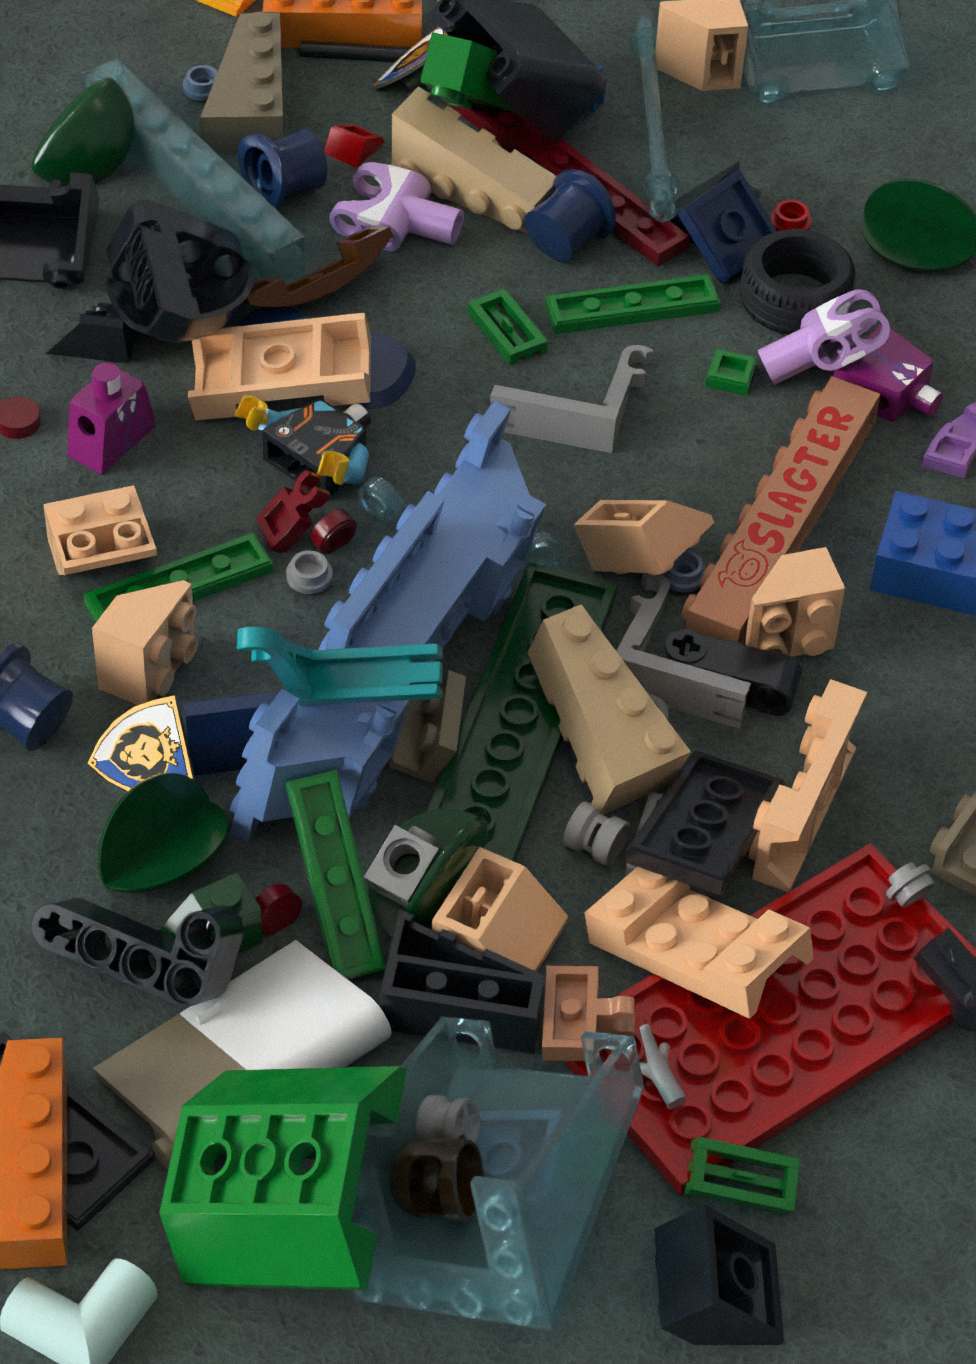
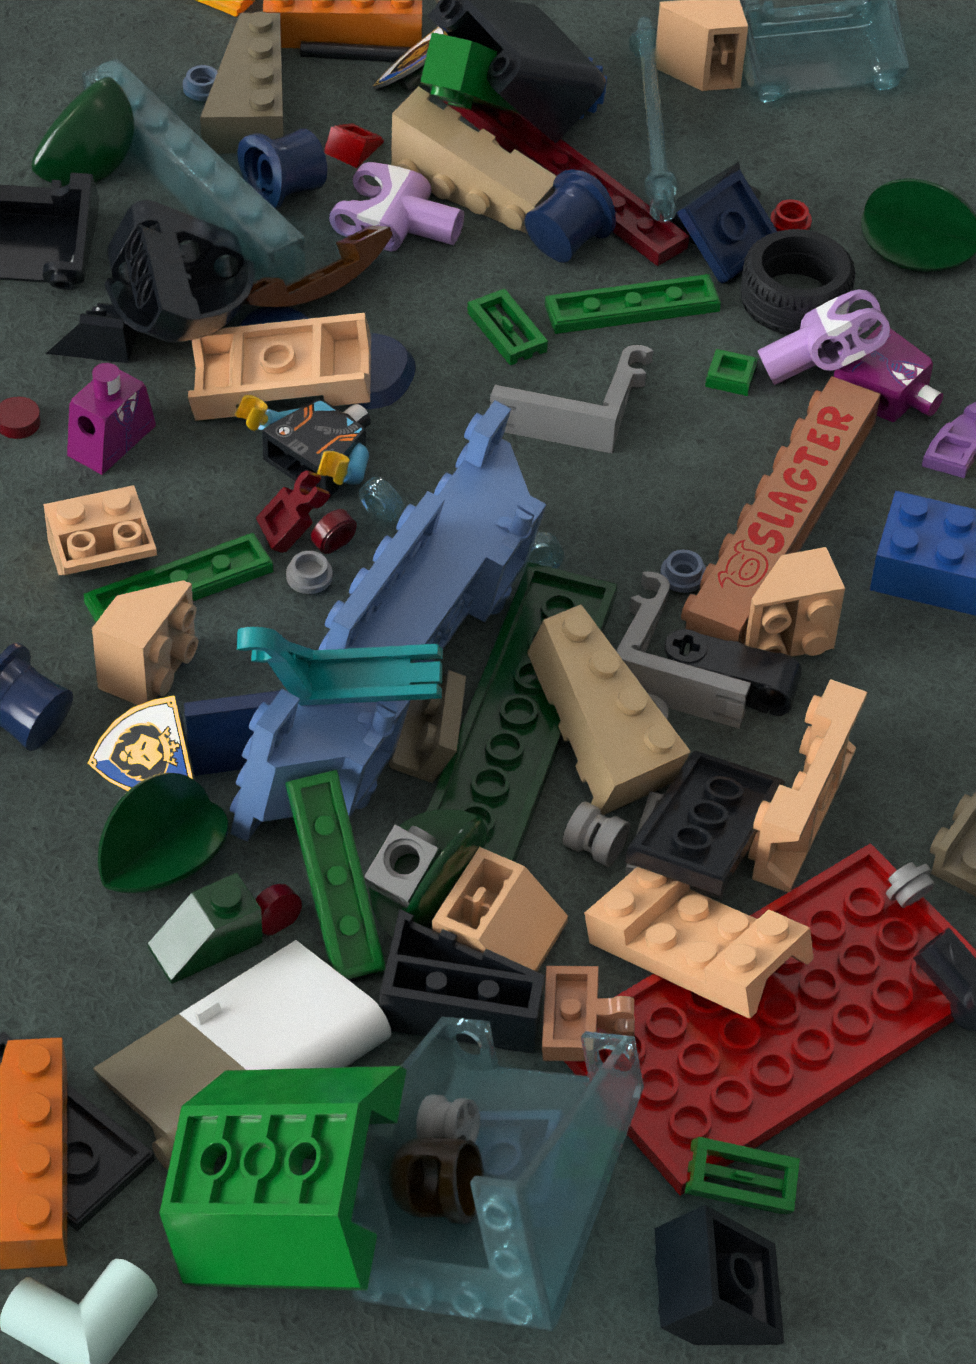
(133, 941): black beam -> none
(639, 534): light nougat slope -> none
(659, 1071): light grey bar -> none

